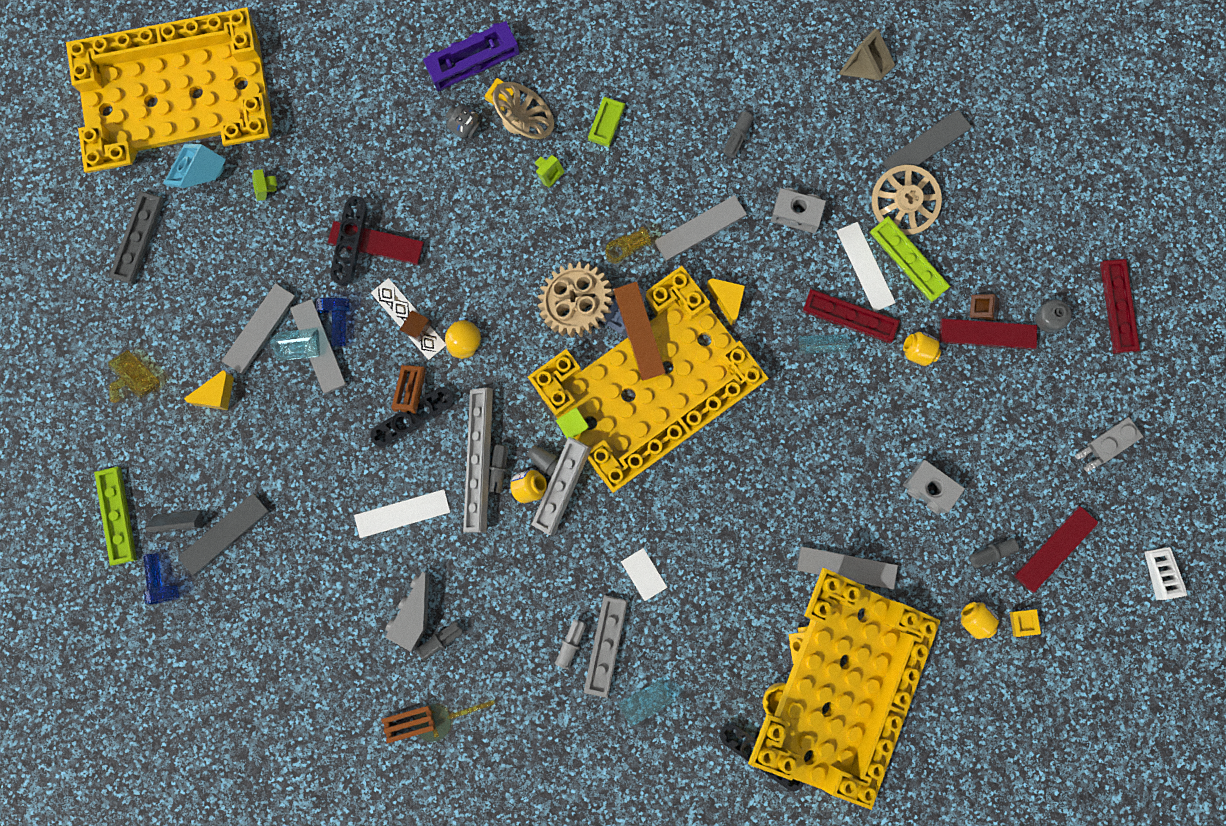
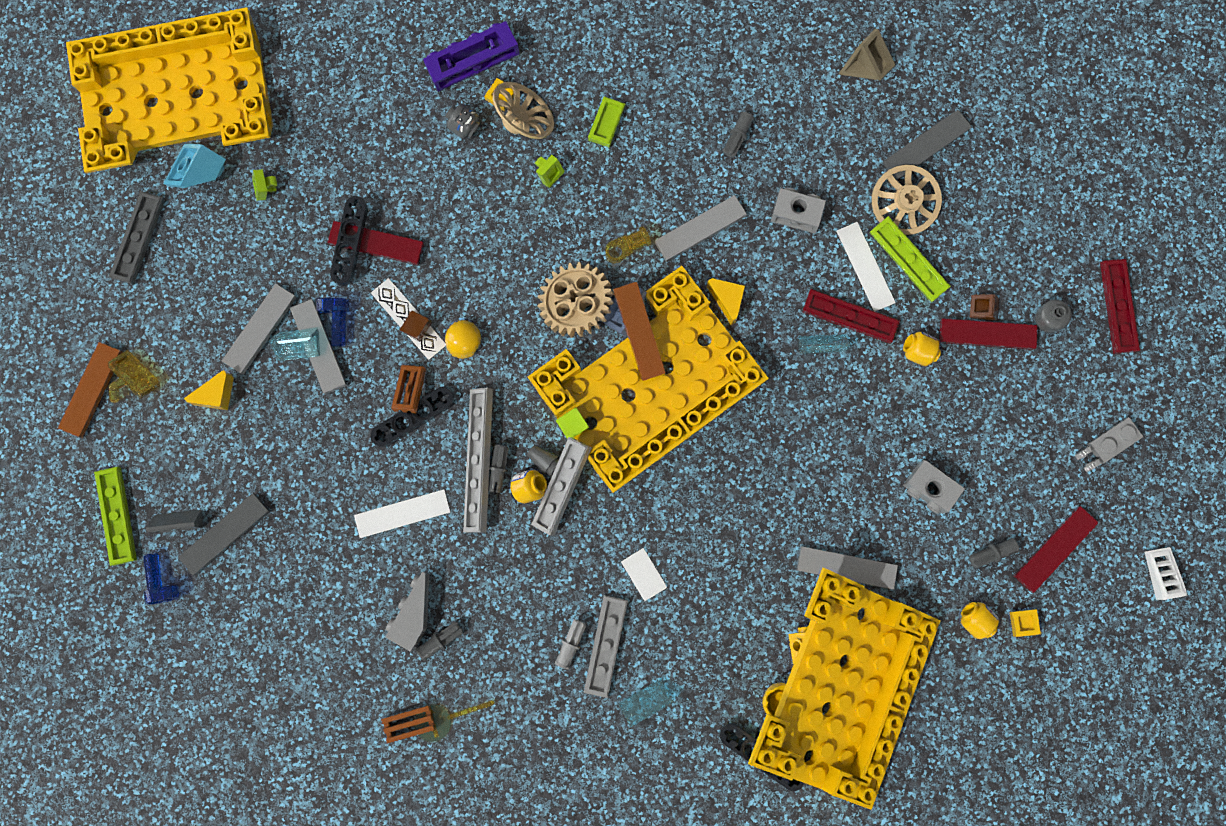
(89, 391): none -> dark orange tile

